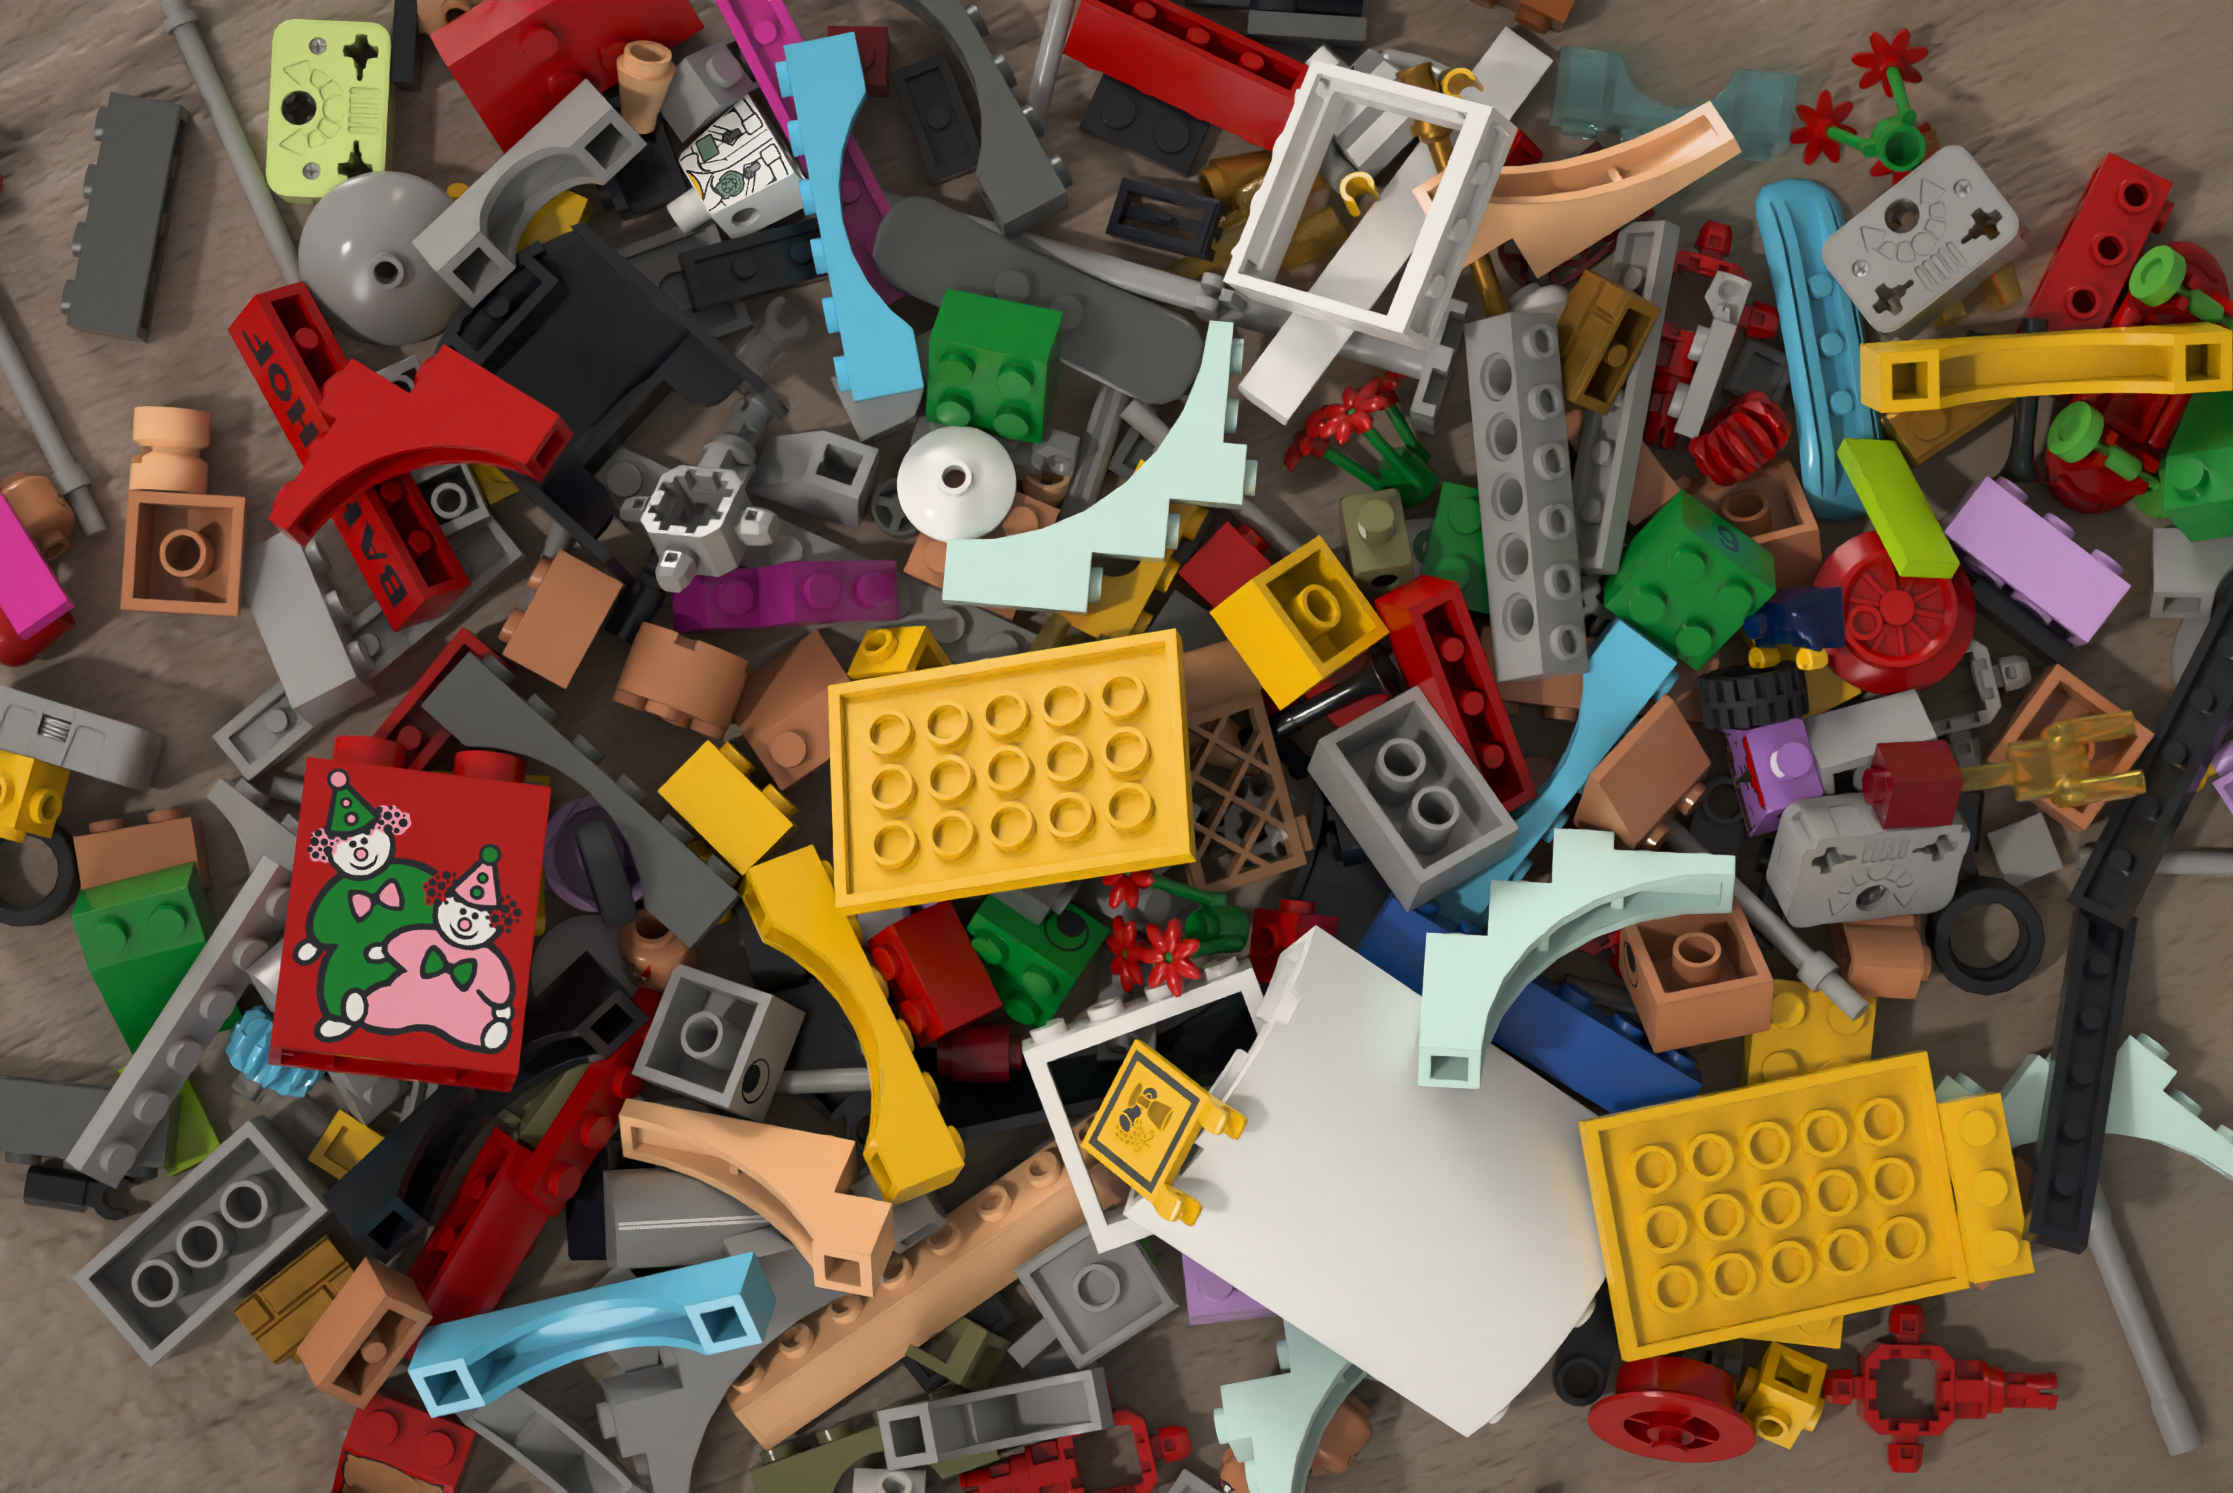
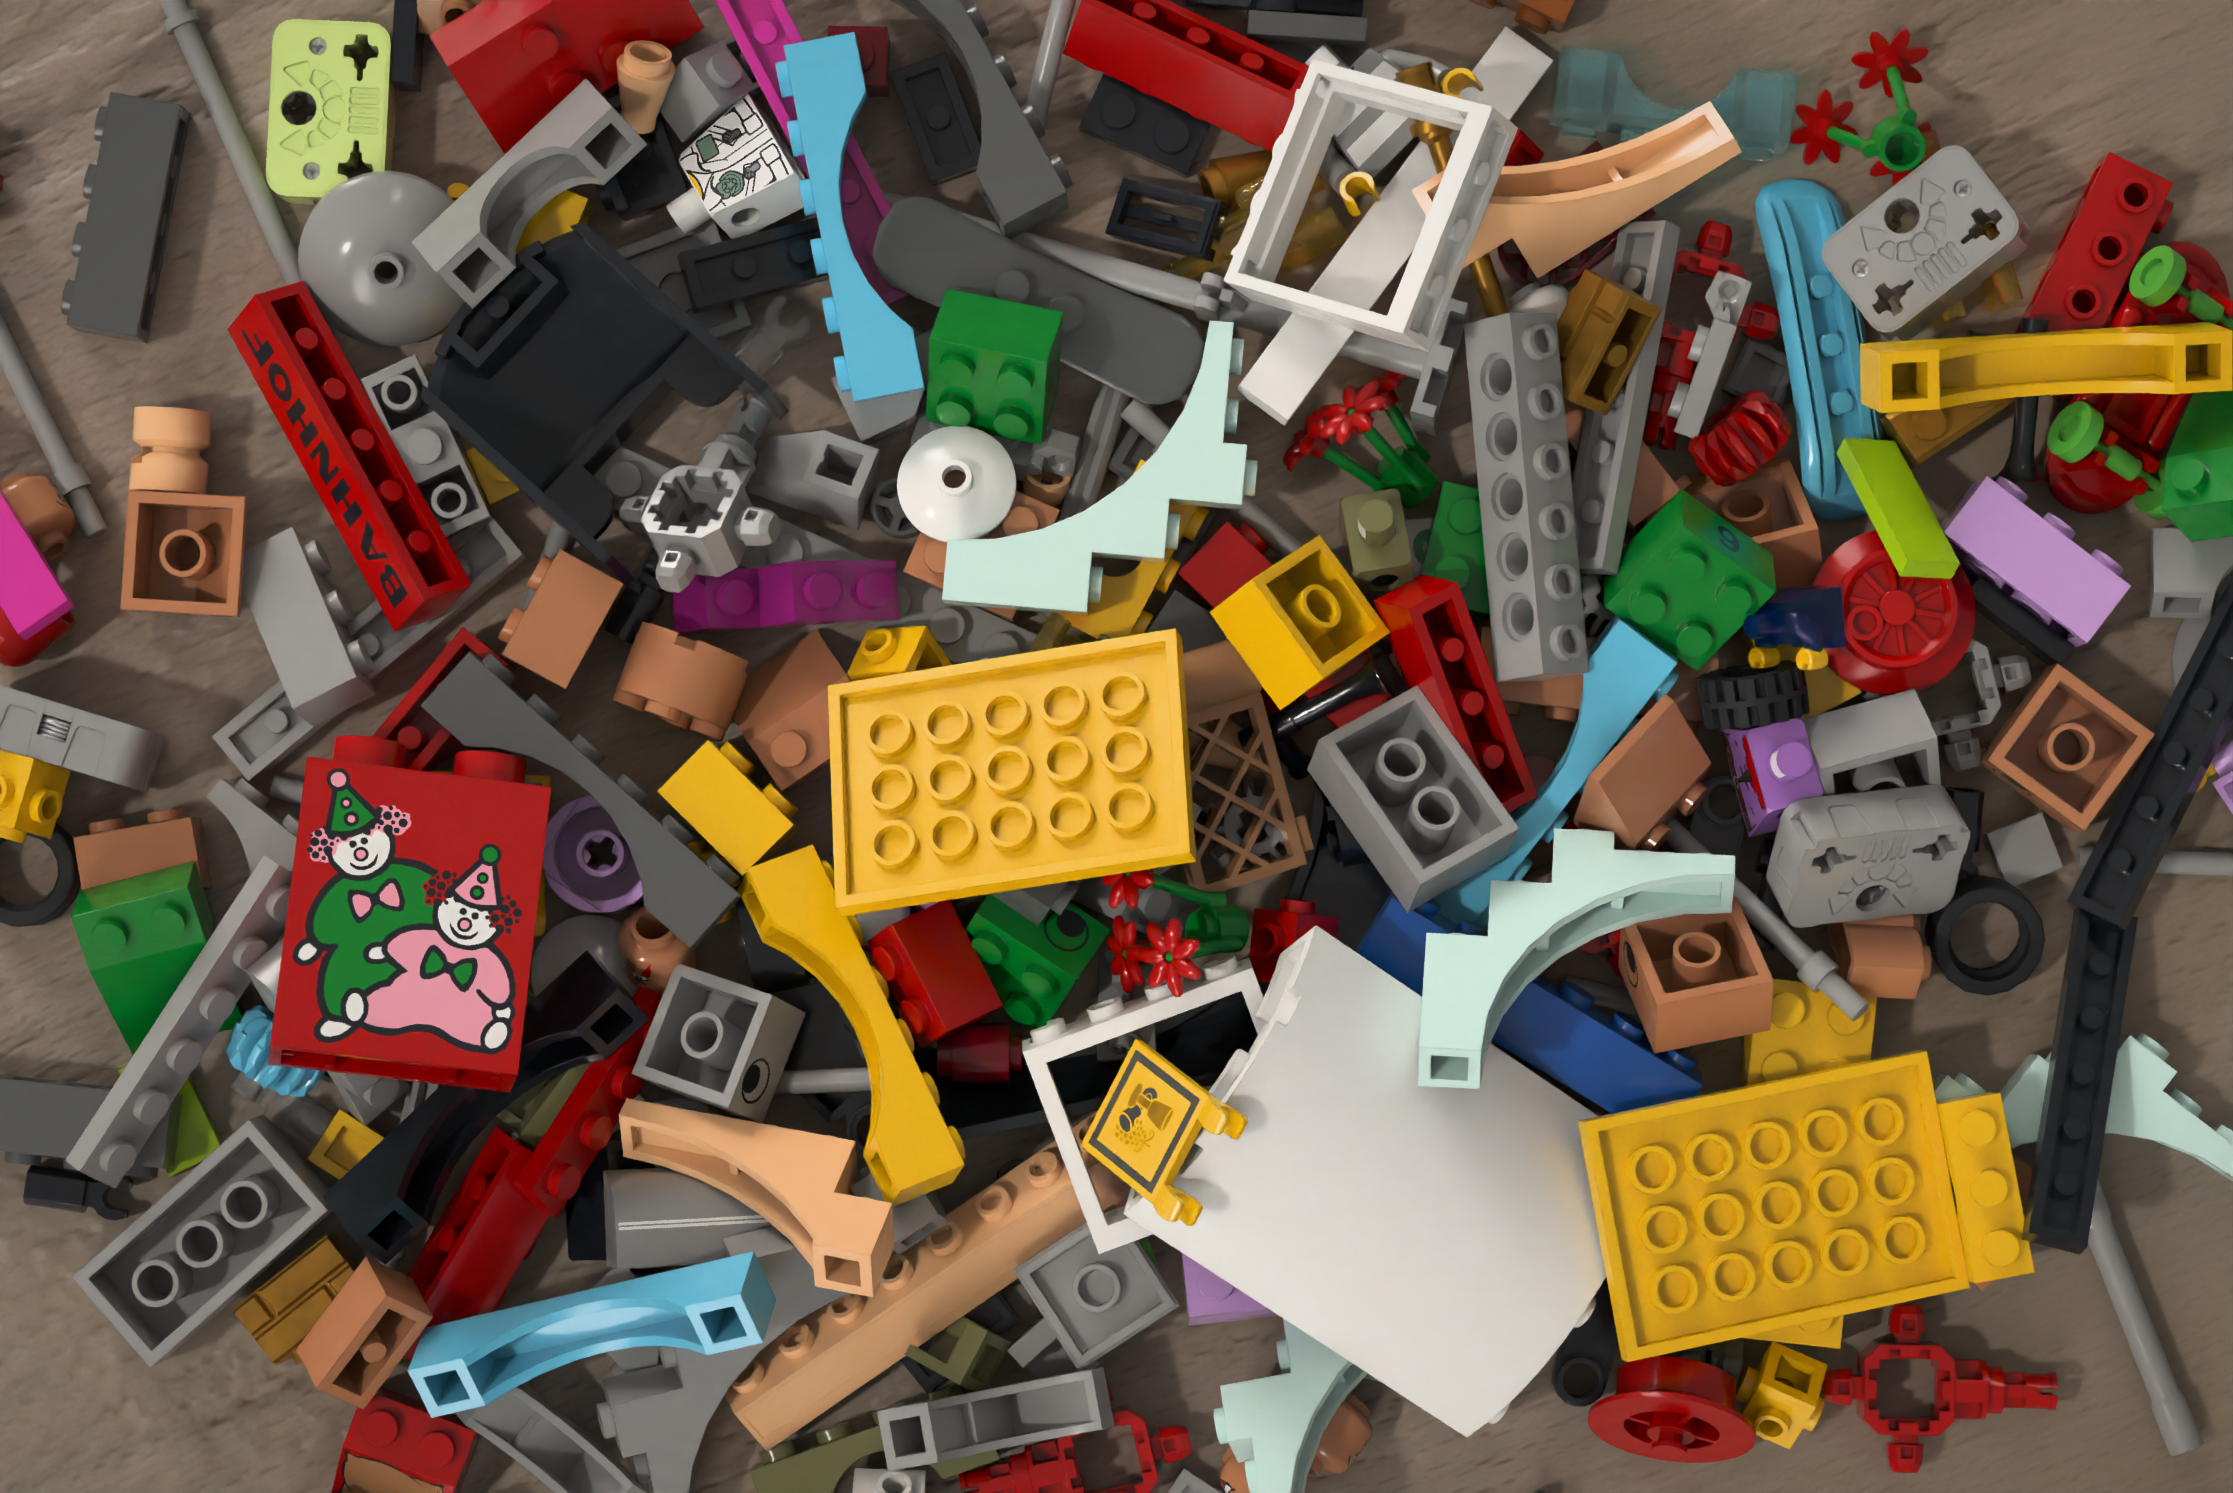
(383, 431): red arch -> none
(605, 874): black tyre -> none
(1913, 784): dark red brick -> none
(2059, 764): clear yellow plant -> none

